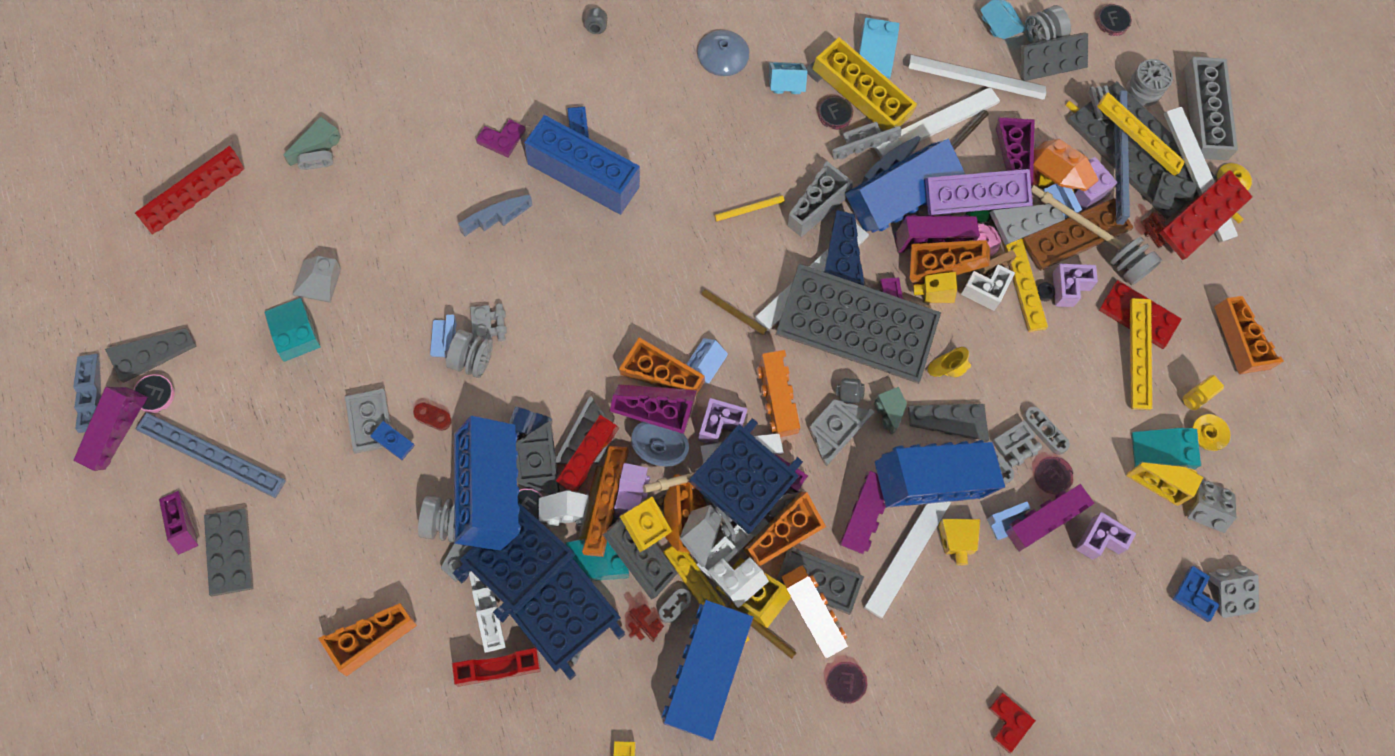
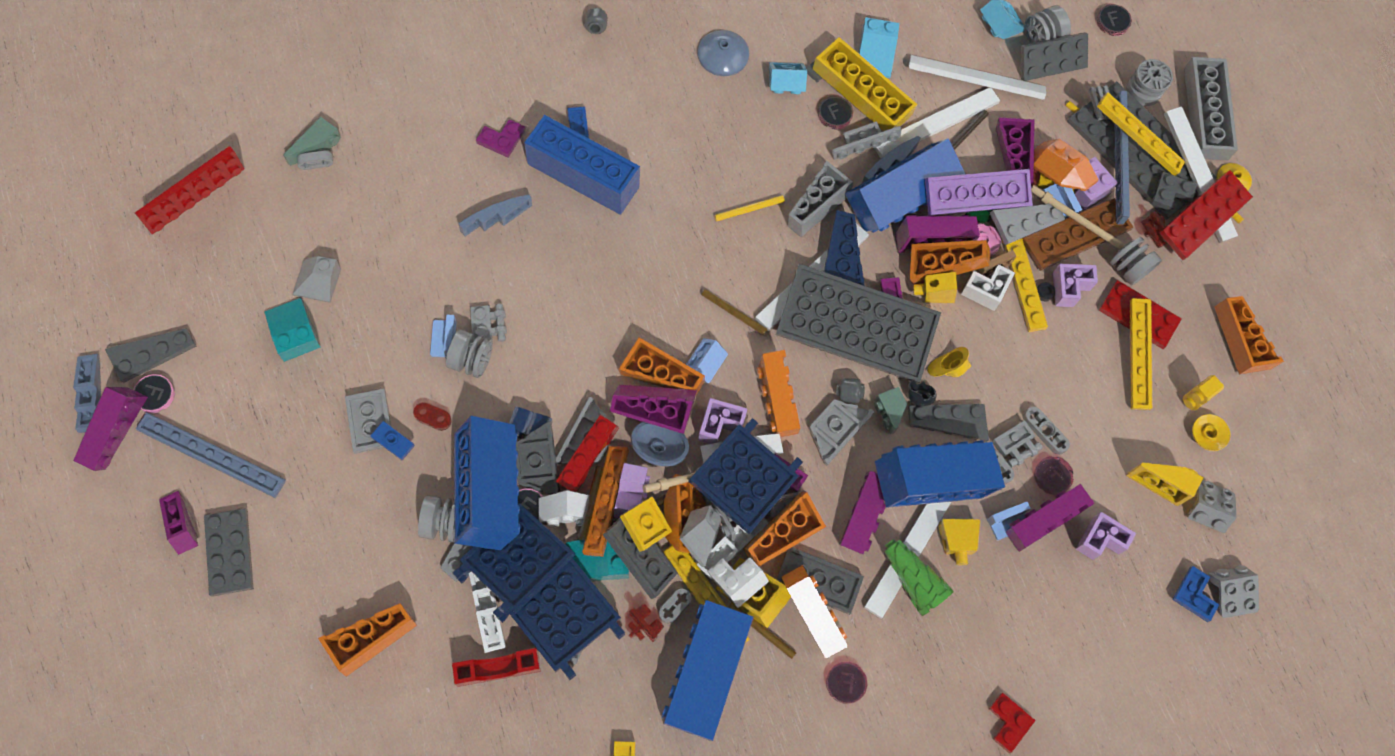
(918, 579): none -> bright green cone
(921, 393): none -> black hair
(1167, 447): teal slope -> none

